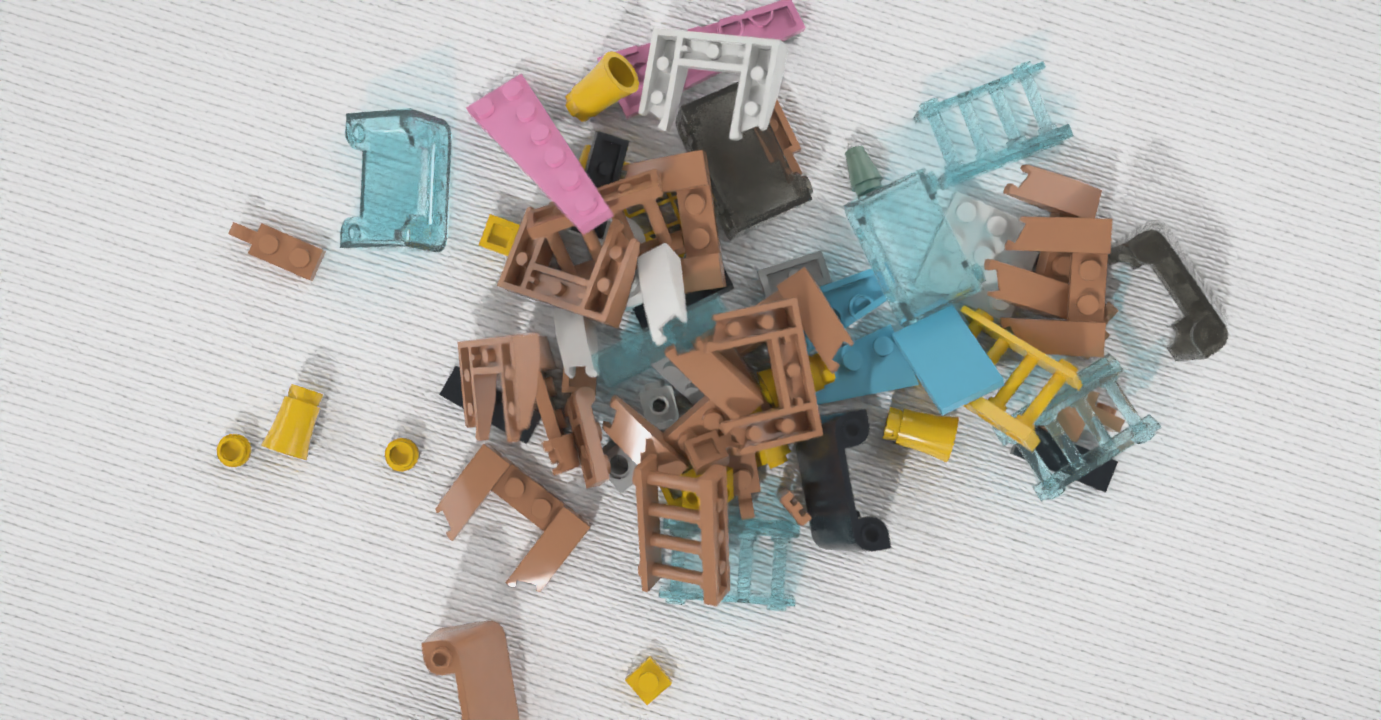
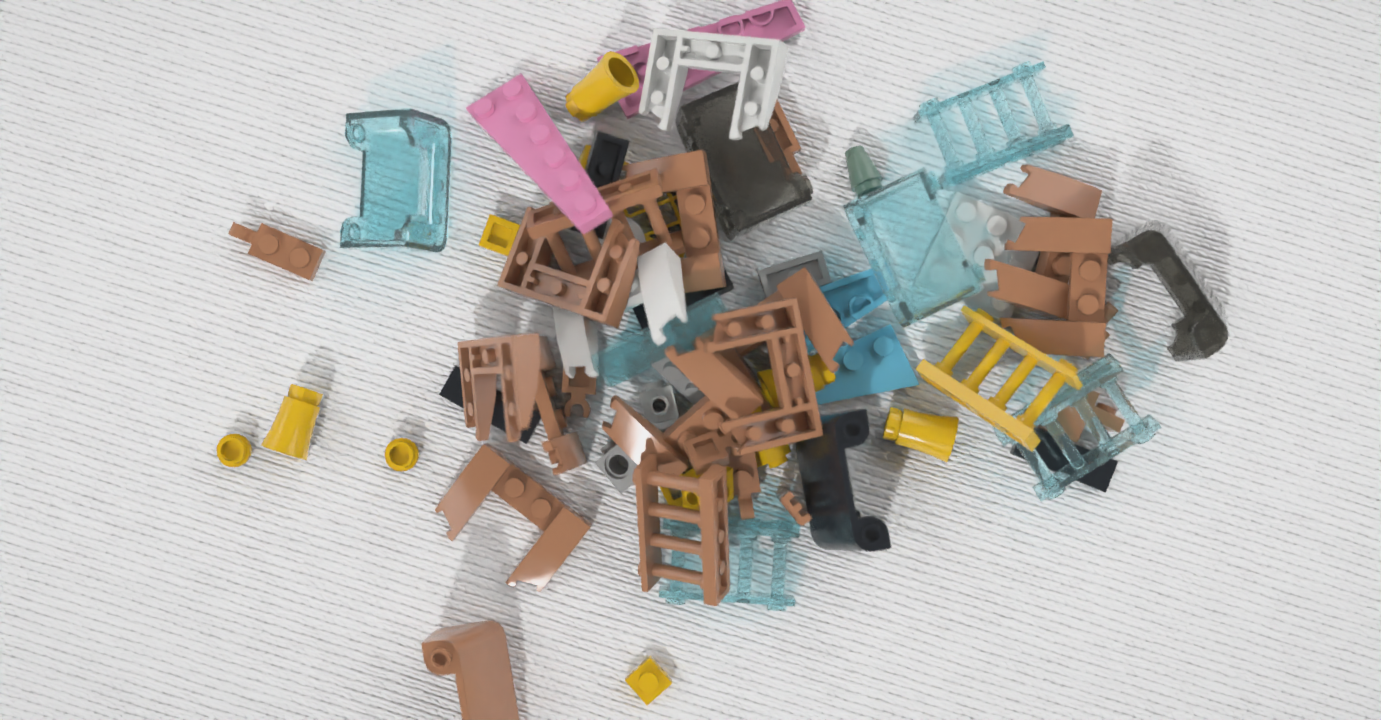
(588, 437): nougat plate -> none
(948, 360): medium azure tile -> none

